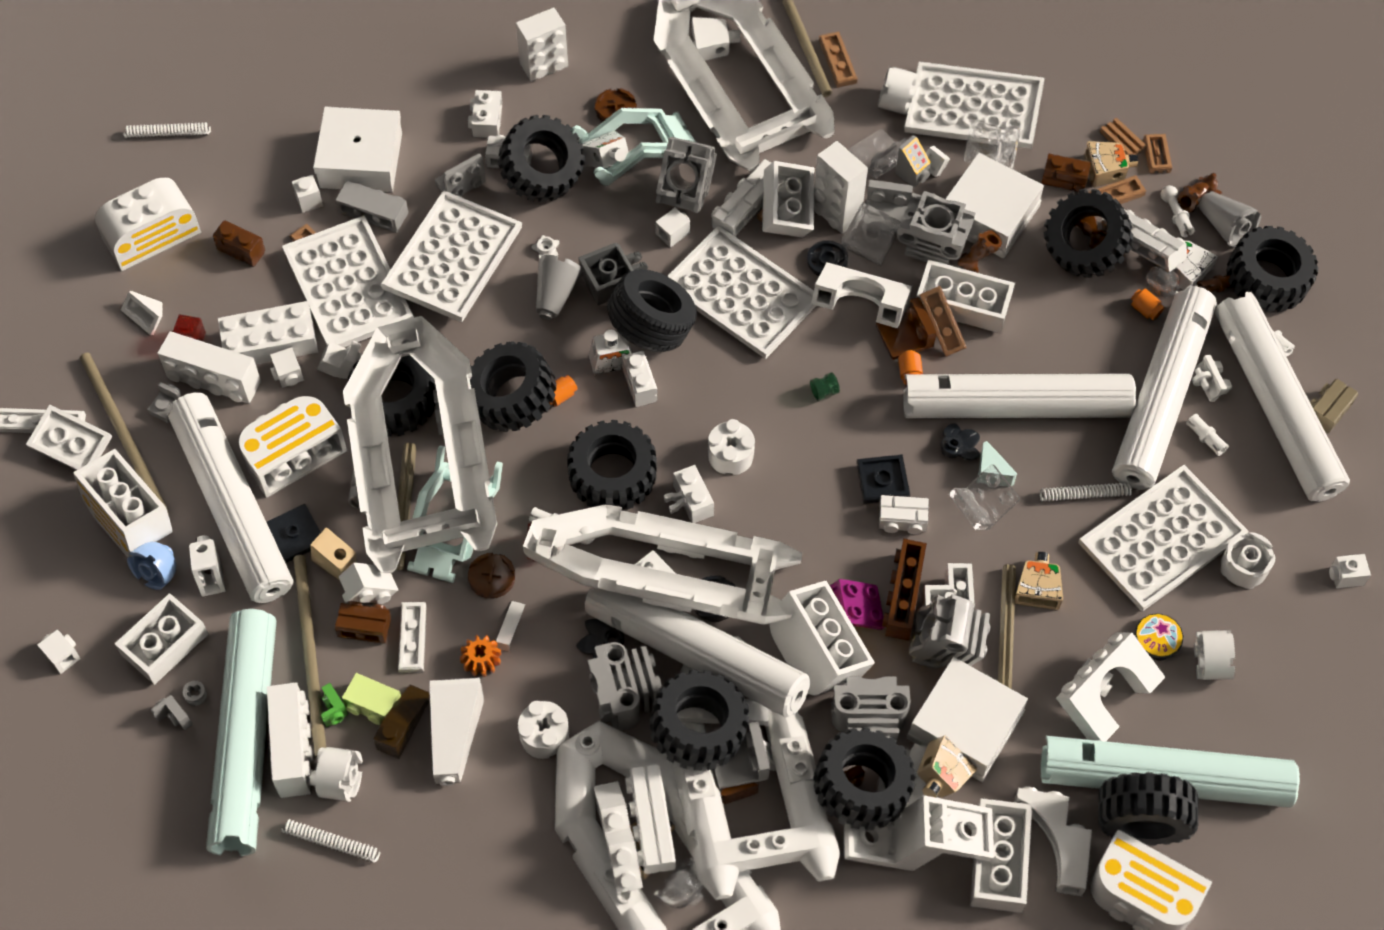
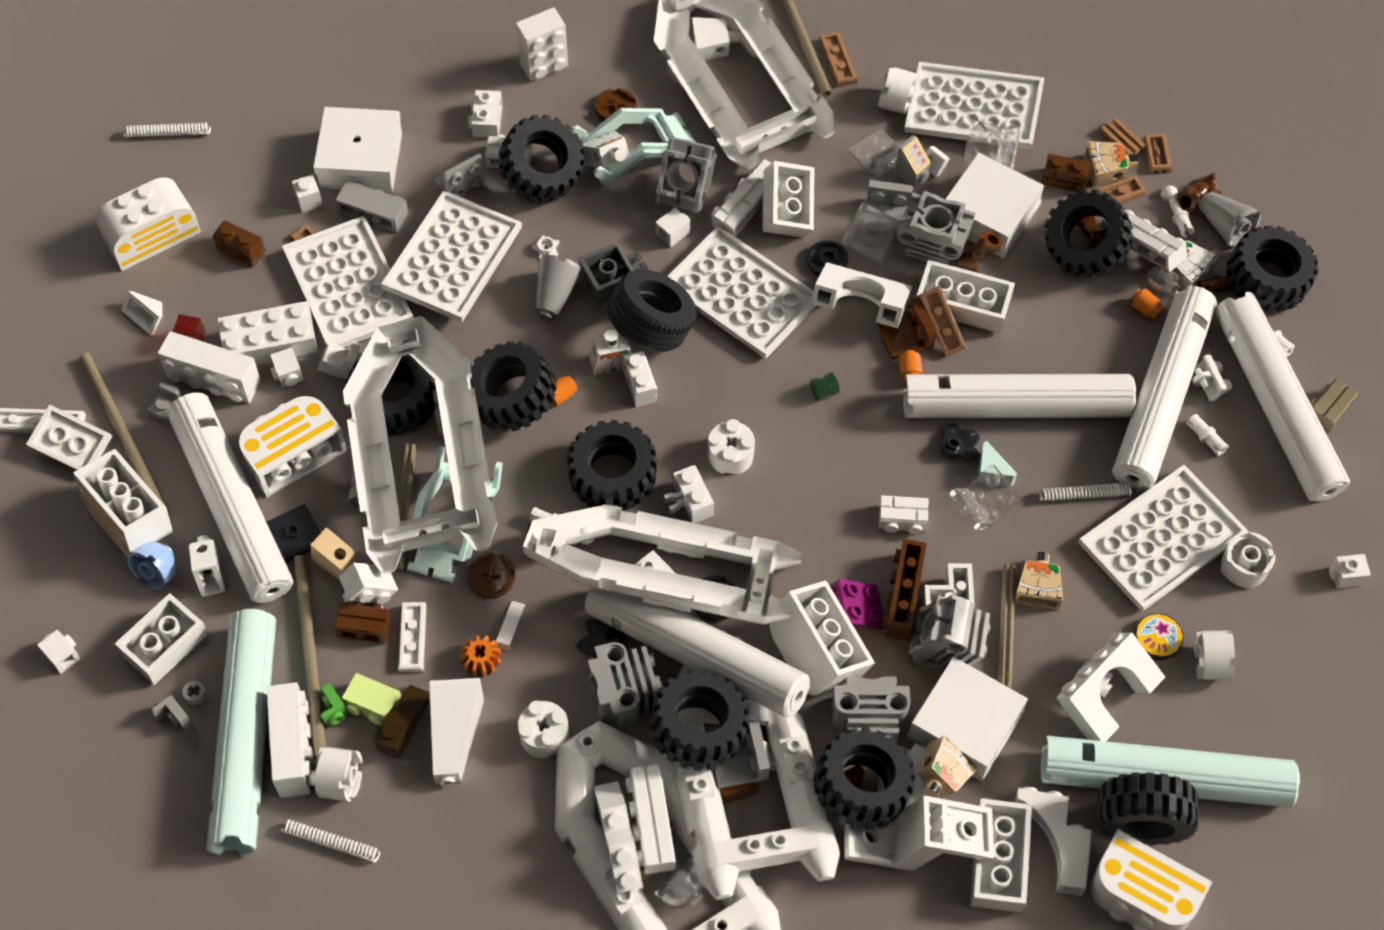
(839, 186): white brick -> none
(882, 477): black plate -> none

